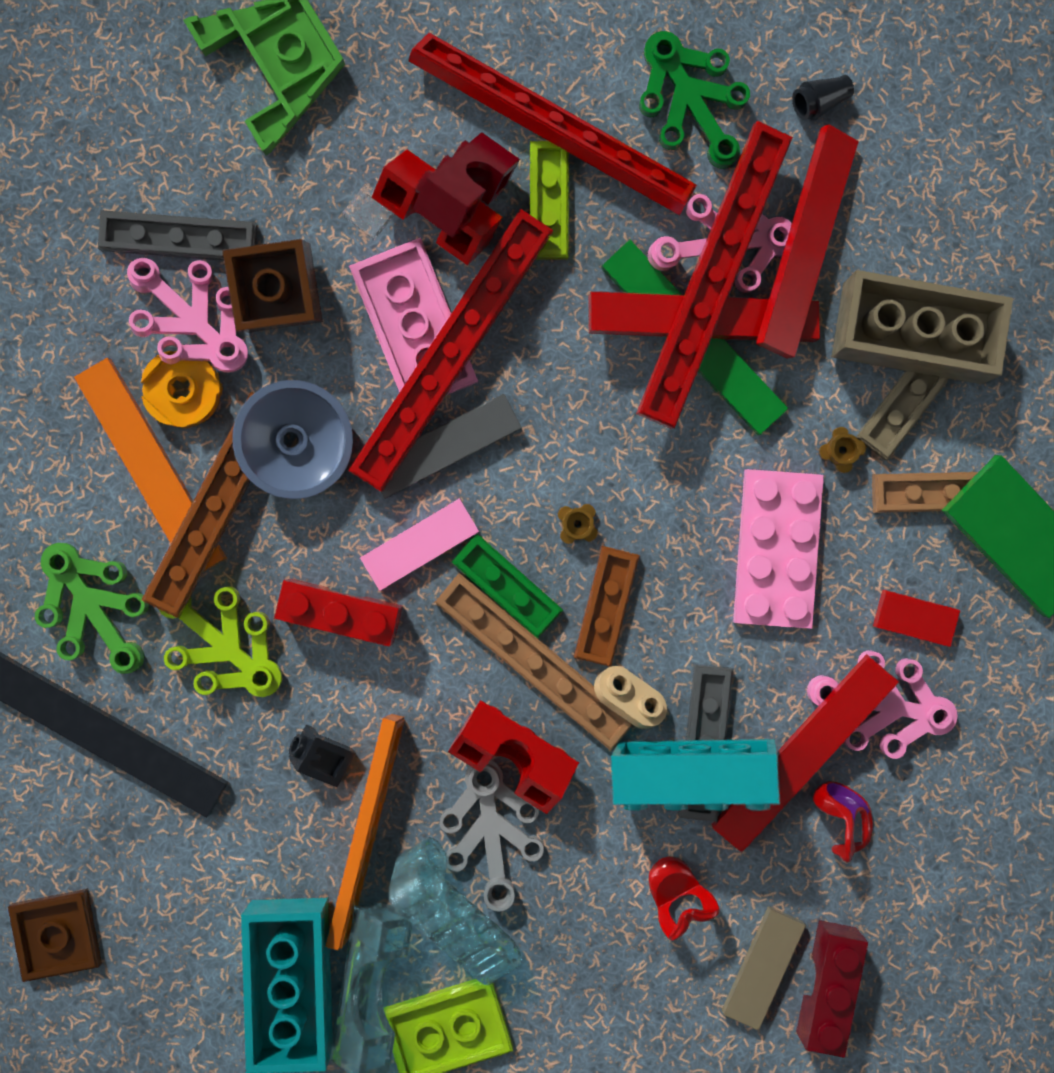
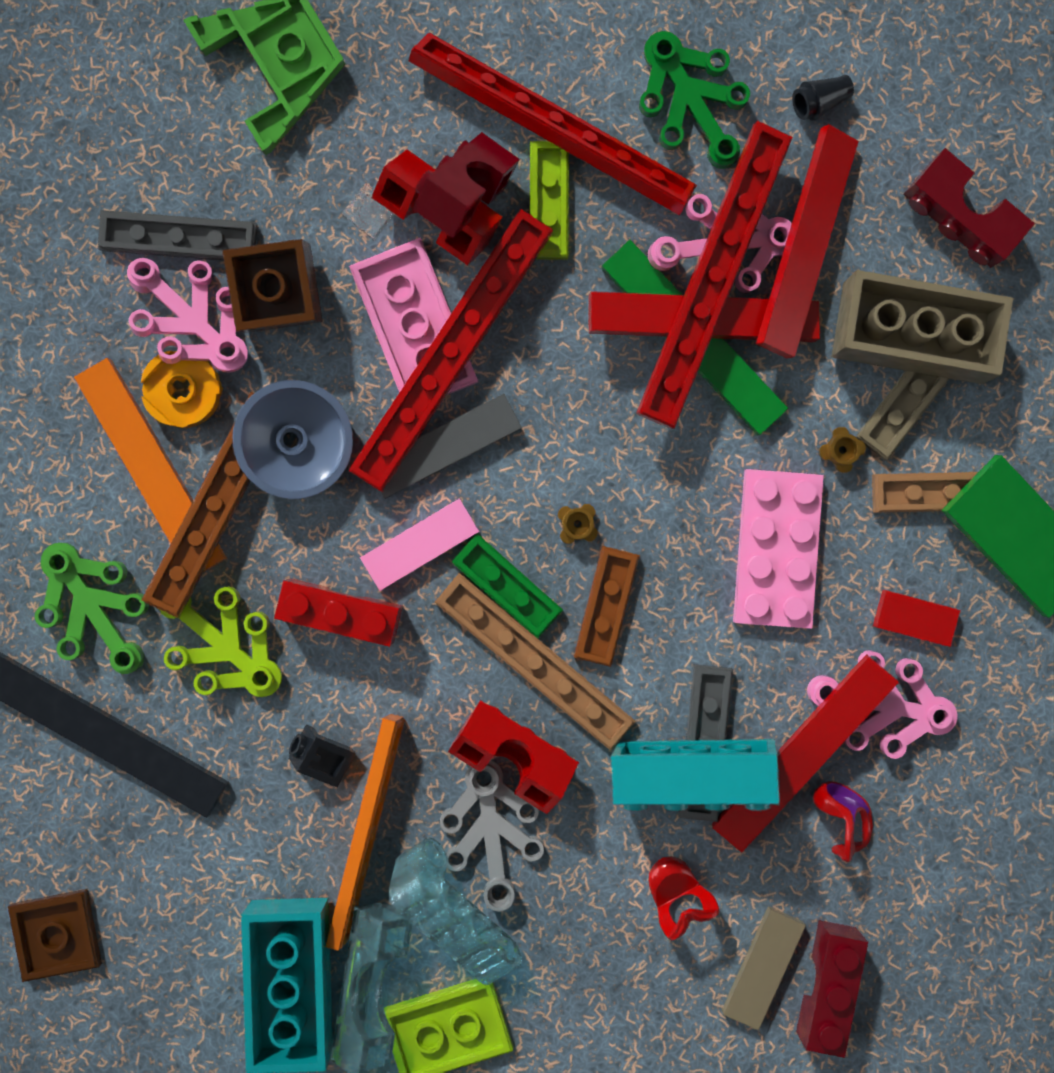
(631, 699): tan plate -> none
(940, 195): none -> dark red arch

